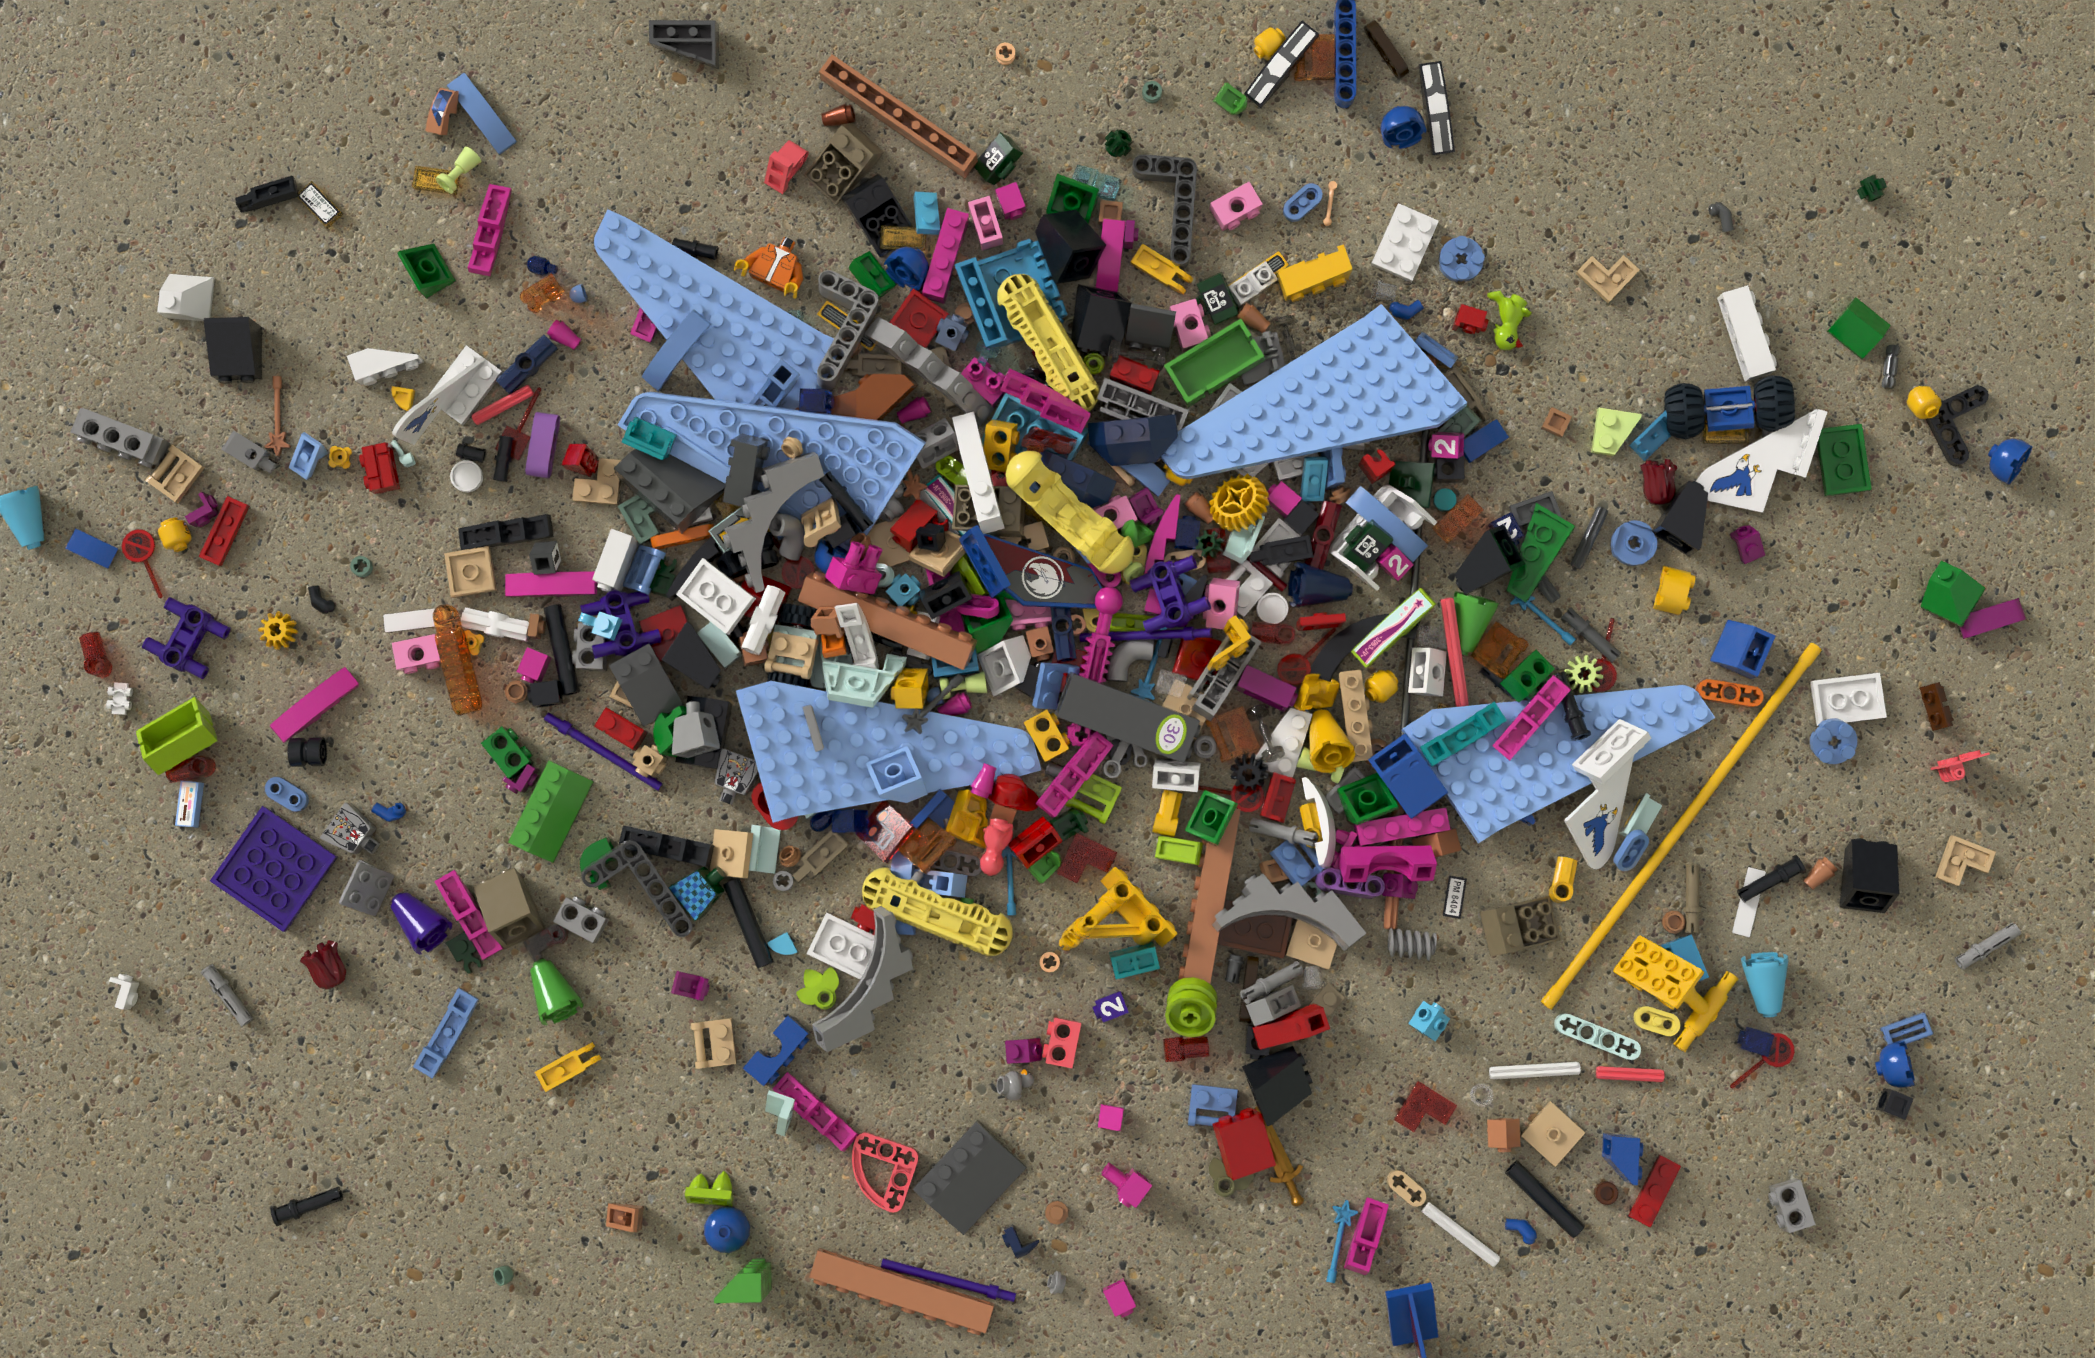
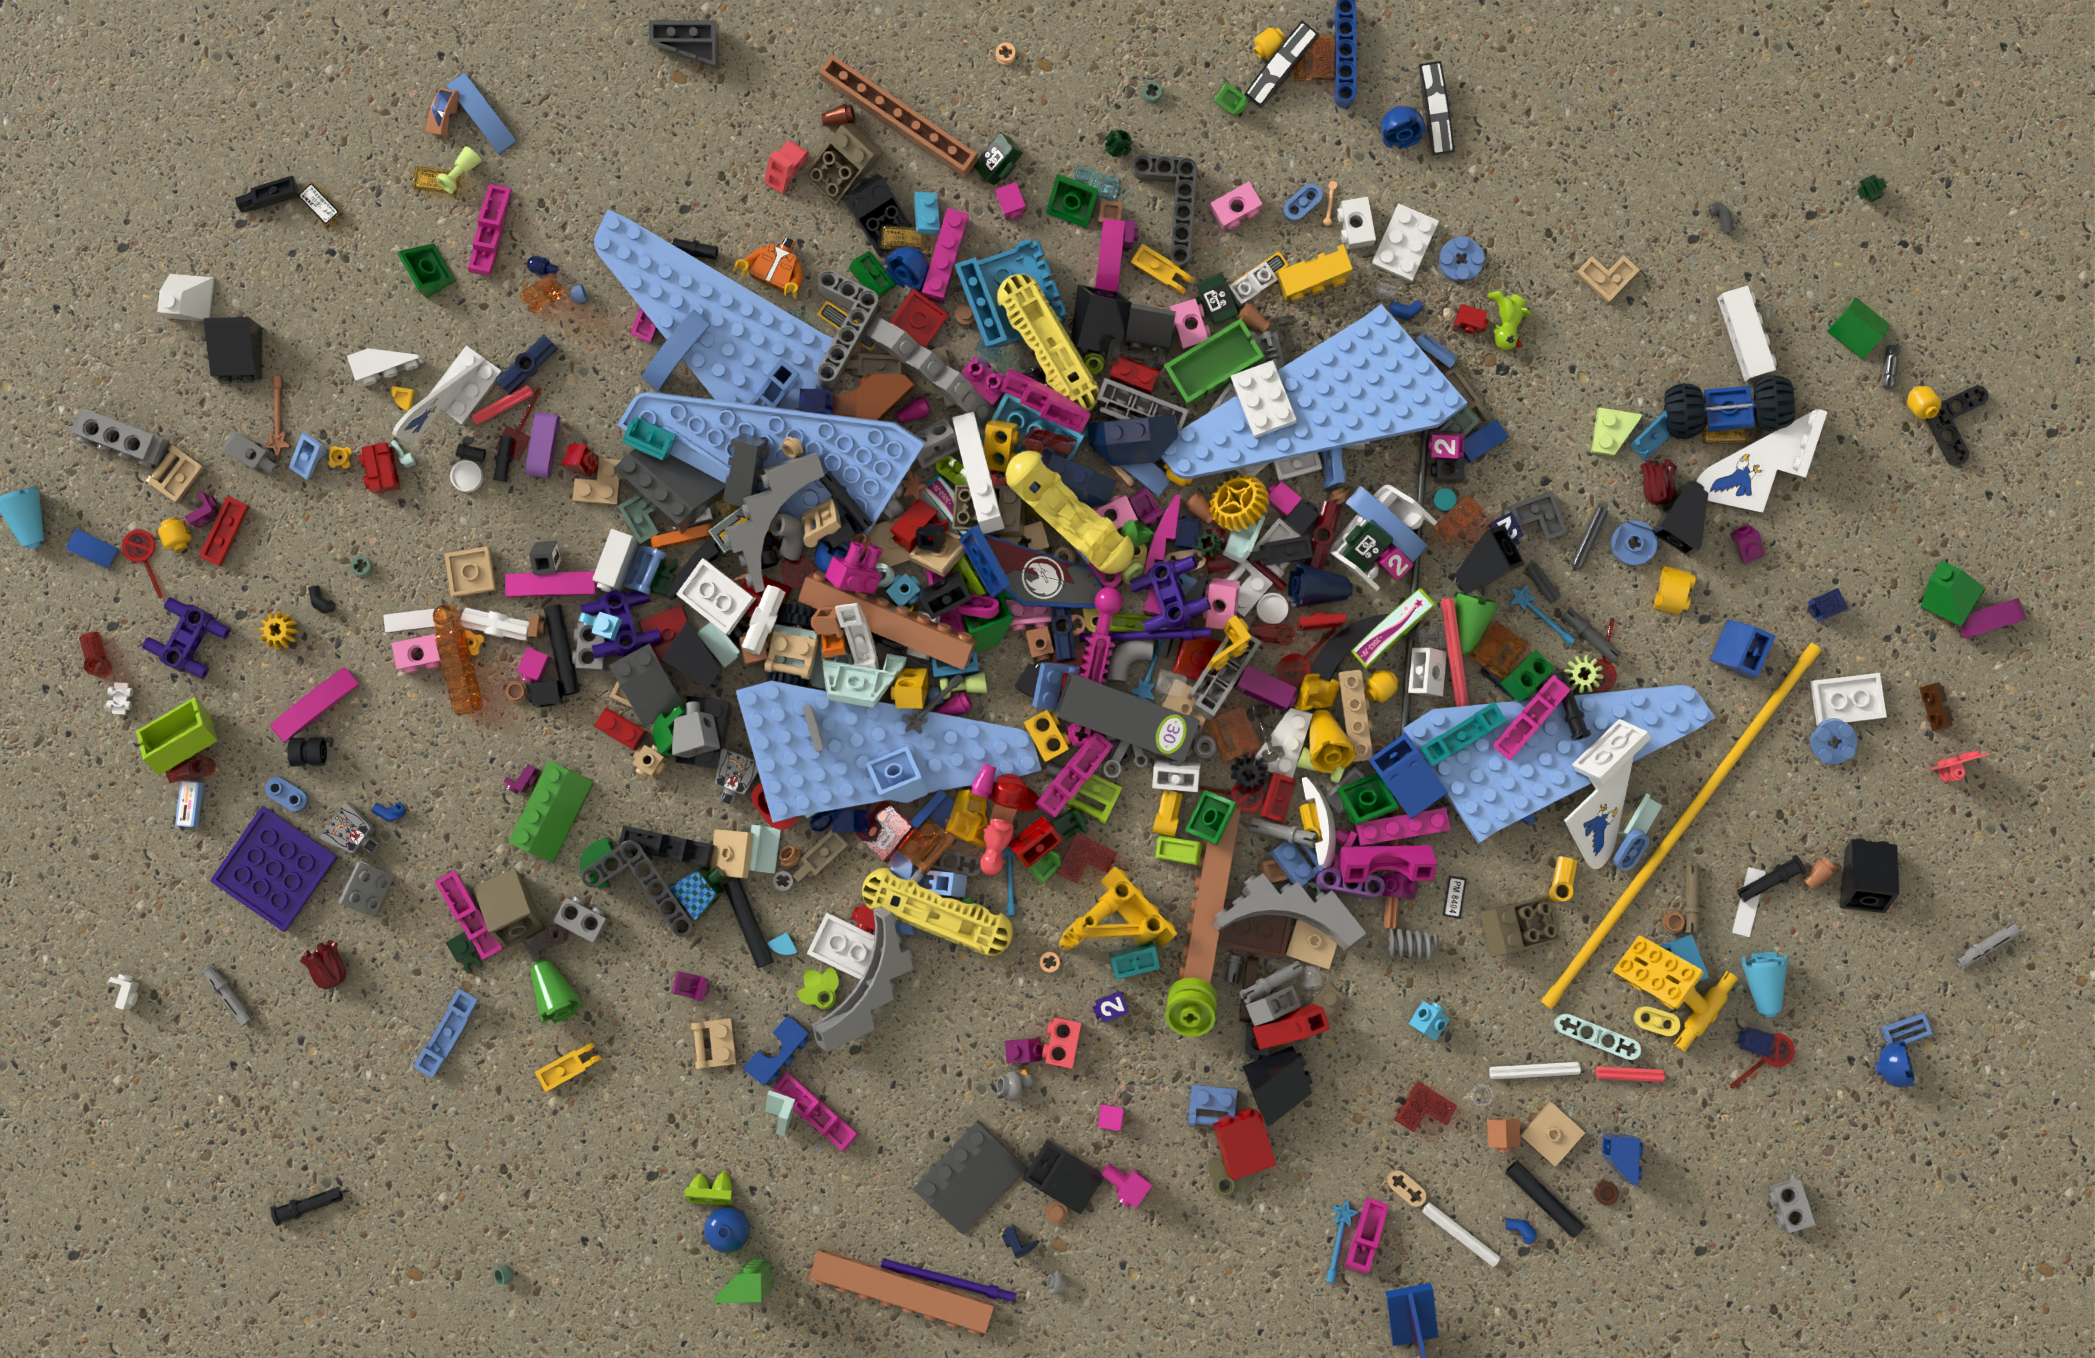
(419, 922): dark purple cone -> none
(504, 756): green brick -> none
(506, 532): black slope -> none
(563, 334): dark pink cone -> none
(566, 728): dark purple bar -> none
(625, 1217): nougat slope -> none
(730, 565): black brick -> none
(900, 1167): coral beam -> none
(950, 339): sand blue brick -> none
(985, 223): bright pink brick -> none
(1005, 664): white slope -> none
(1063, 1176): none -> black slope
(1069, 245): black slope -> none
(1119, 1298): dark pink brick -> none
(1179, 1048): clear red piece -> none
(1263, 399): none -> white plate
(1283, 1168): pearl gold sword -> none
(1314, 478): medium azure plate -> none
(1359, 210): none -> white brick
(1374, 468): red hinge -> none
(1386, 49): dark brown beam -> none
(1413, 480): dark green piece -> none
(1441, 843): nougat slope -> none
(1541, 545): green wing -> none
(1556, 422): medium nougat plate -> none
(1654, 1191): red plate -> none
(1713, 684): orange beam -> none
(1827, 605): none -> clear blue brick
(1843, 460): green plate -> none
(1894, 1103): black brick -> none
(1960, 854): tan plate -> none
(2008, 459): blue cylinder -> none

